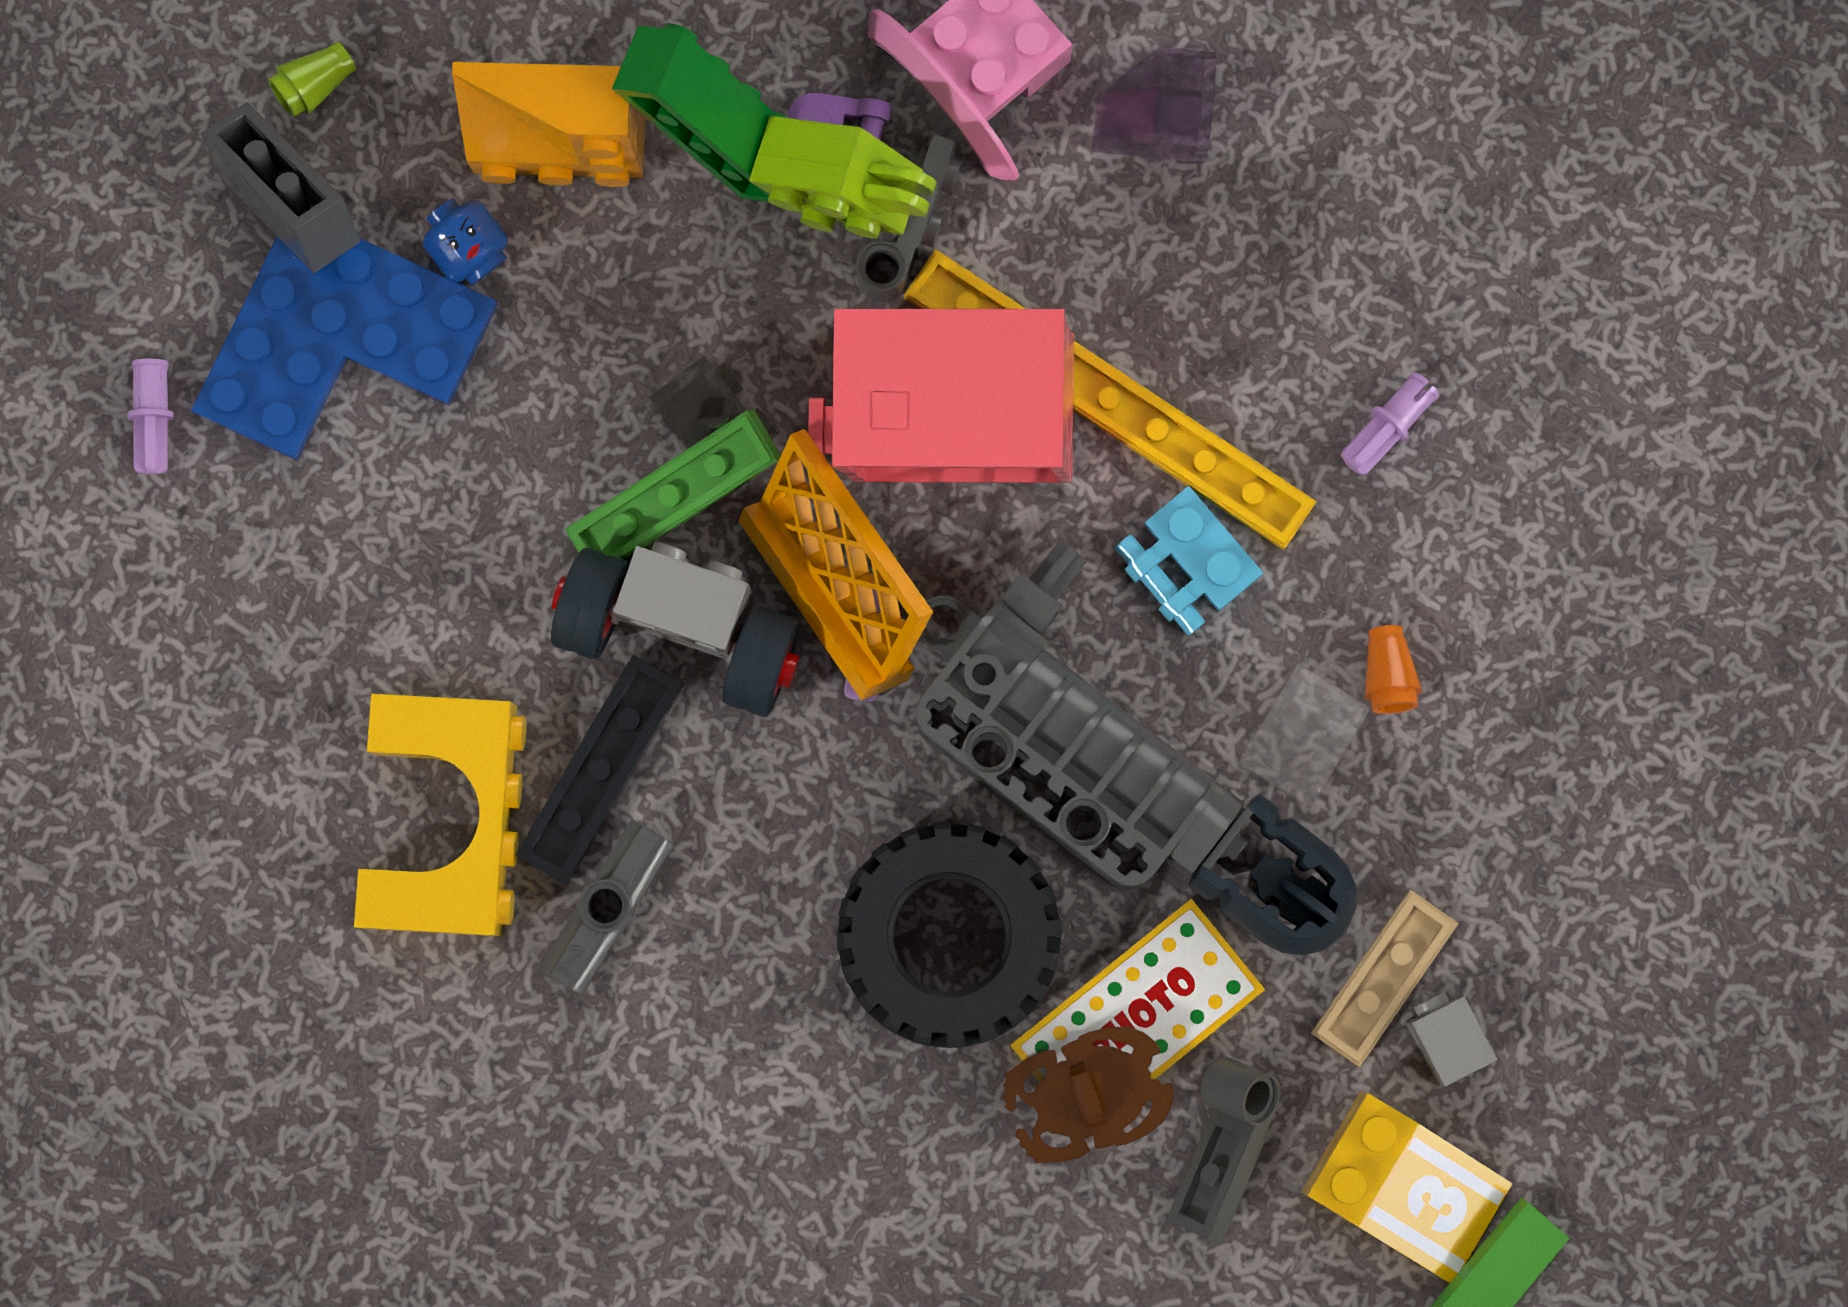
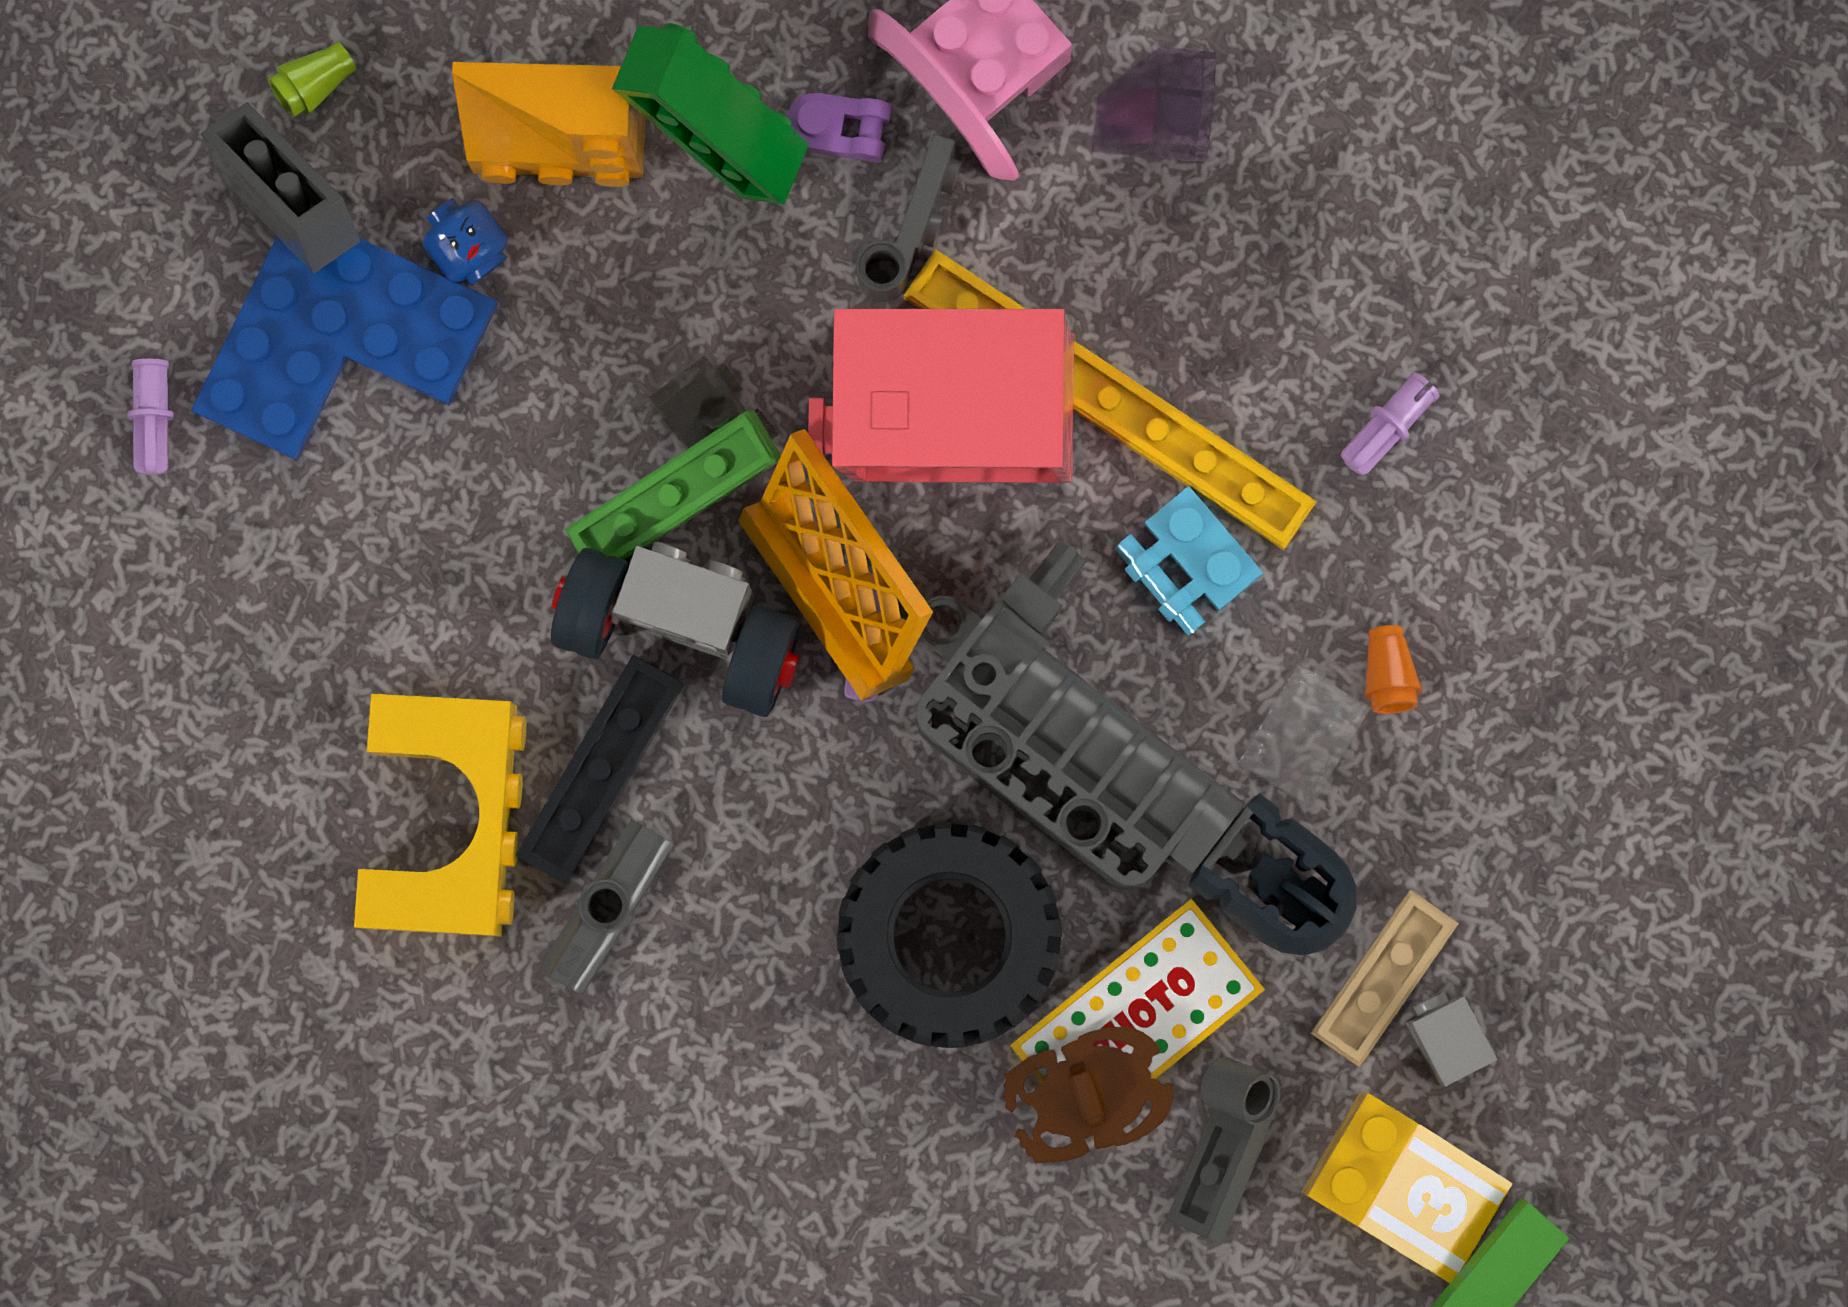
(839, 177): lime brick -> none

